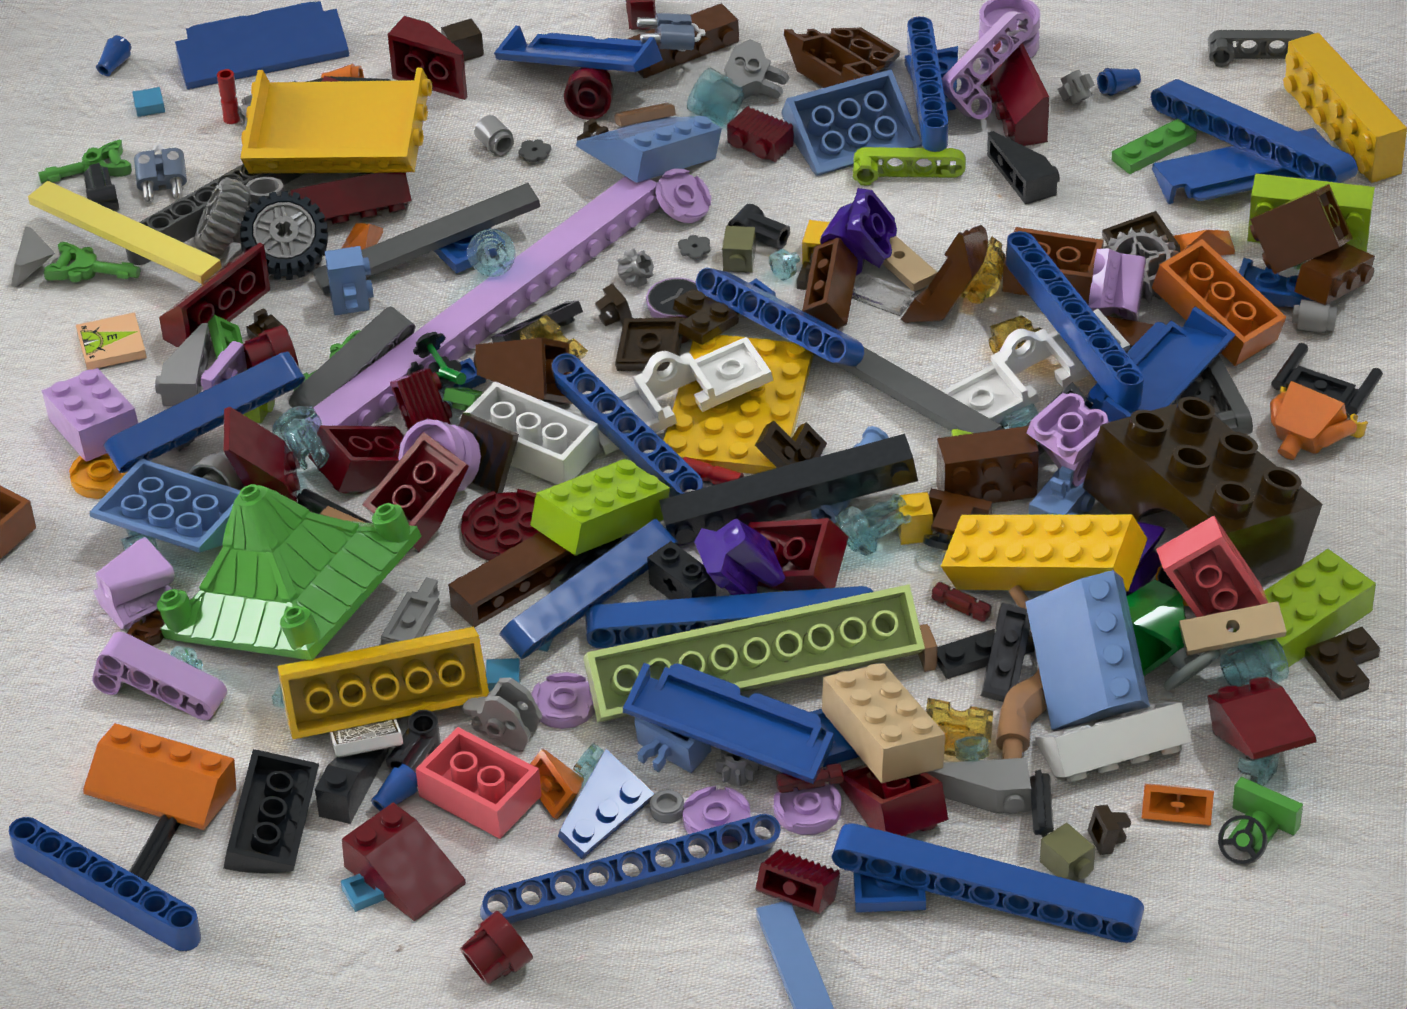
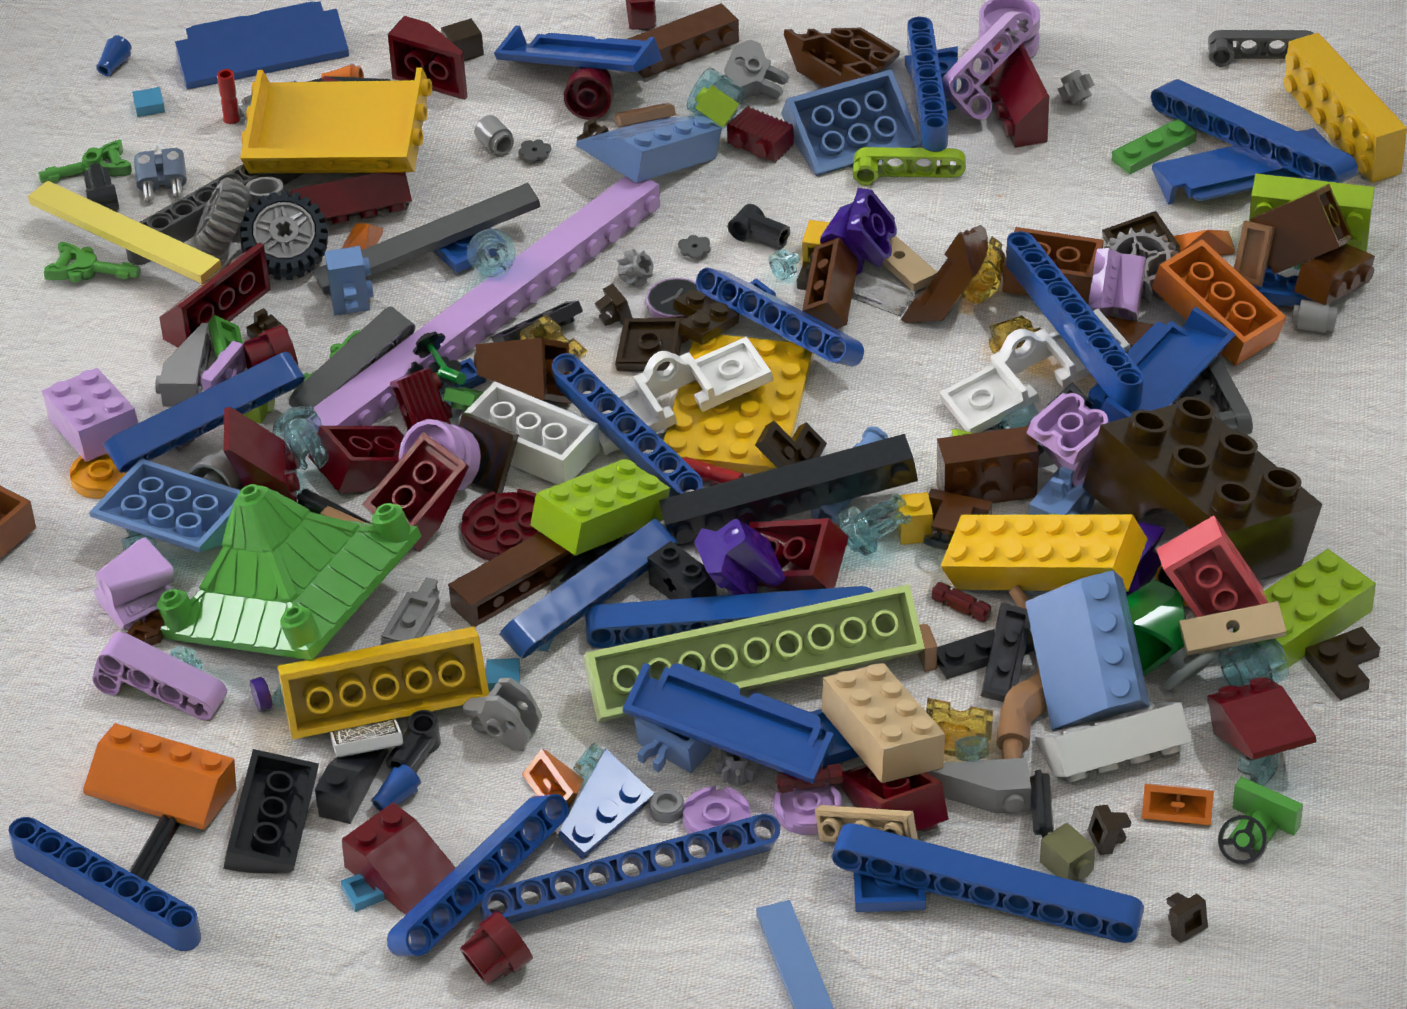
(31, 255): light grey slope -> none
(111, 341): light nougat tile -> none
(261, 694): none -> dark purple tile
(465, 878): none -> blue beam
(478, 782): coral brick -> none
(564, 700): lavender tile -> none
(671, 31): sand blue piece -> none
(683, 196): lavender tile -> none
(716, 105): none -> lime brick
(739, 249): olive brick -> none
(798, 881): dark red brick -> none
(832, 818): none -> tan tile
(919, 395): dark grey tile -> none
(1023, 168): black slope -> none
(1116, 80): blue cone -> none
(1186, 916): none -> dark brown tile
(1254, 251): none -> medium nougat tile
(1310, 420): orange torso -> none
(1325, 384): black plate -> none

